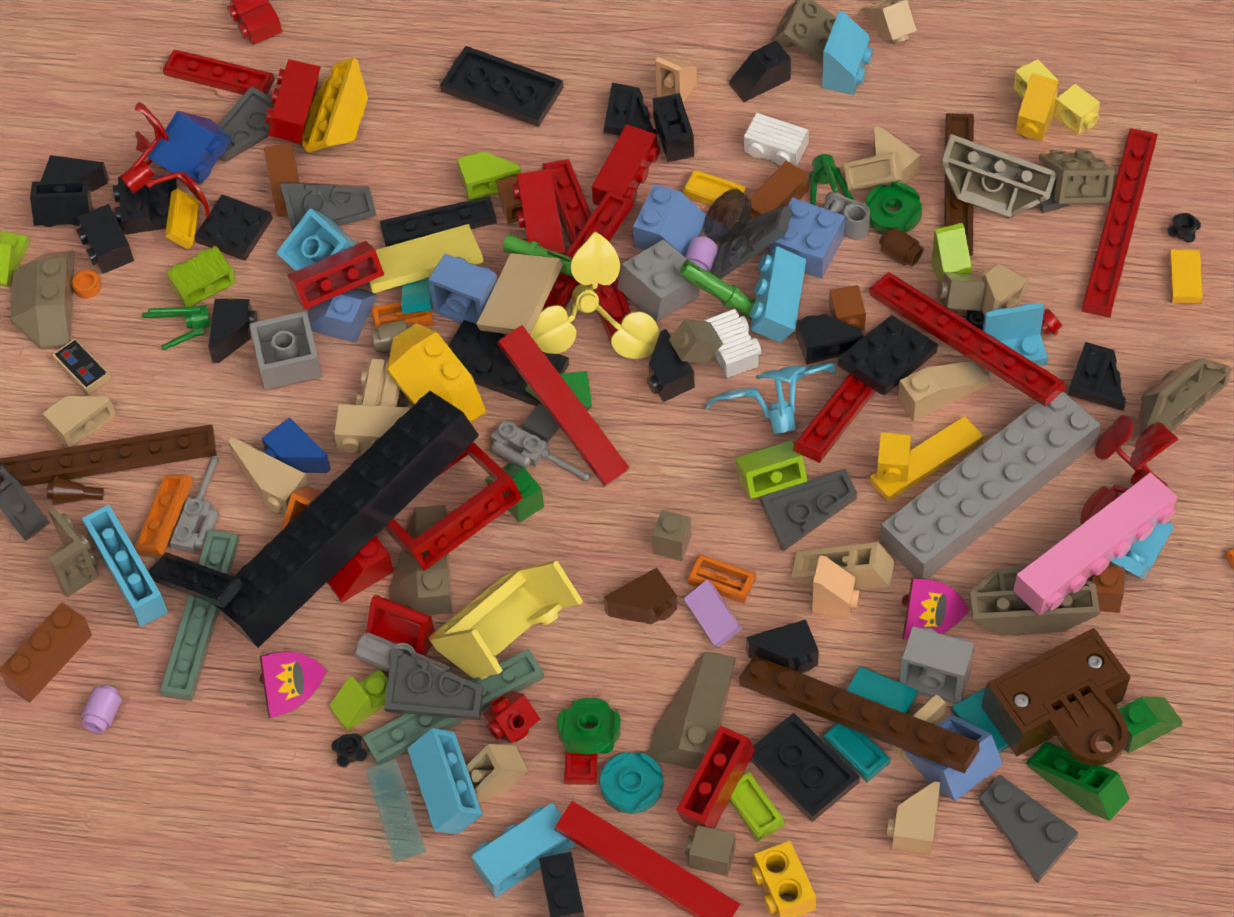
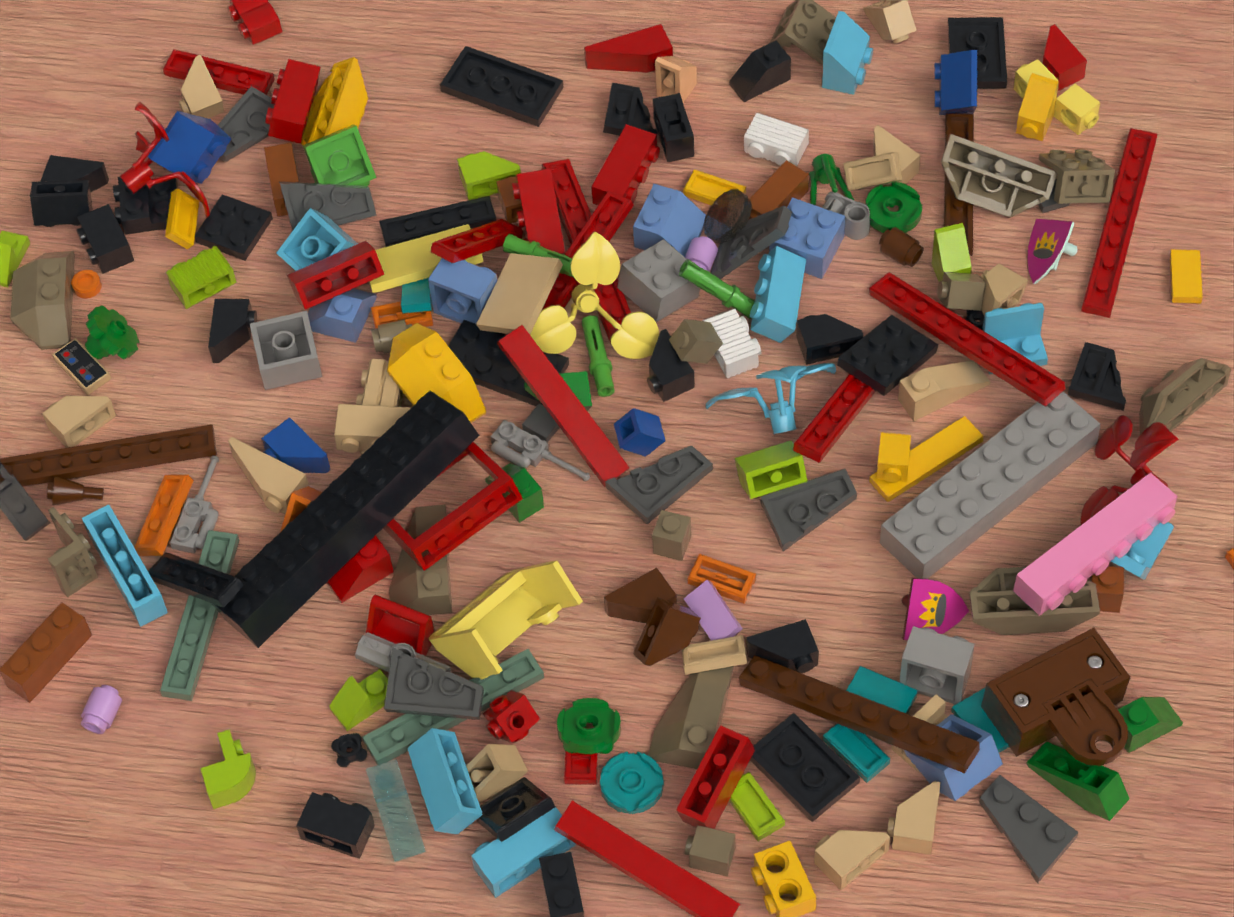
(110, 334): none -> green plant
(195, 317): green plant -> none
(200, 93): none -> tan slope
(231, 778): none -> lime brick
(289, 680): dark pink shield -> none
(335, 824): none -> black brick
(340, 159): none -> bright green plate
(475, 241): none -> red tile
(514, 809): none -> black tile
(599, 365): none -> bright green pin
(630, 51): none -> red slope
(639, 432): none -> blue brick
(661, 484): none -> dark grey wing
(666, 632): none -> reddish brown slope
(714, 654): none -> tan tile
(833, 590): light nougat slope -> none
(848, 306): dark orange brick -> none
(849, 854): none -> tan slope
(866, 562): tan slope -> none
(956, 83): none -> blue slope
(986, 37): none -> black plate
(1046, 246): none -> dark pink shield
(1050, 323): red plate -> none
(1063, 59): none -> red slope
(1186, 221): black plate -> none

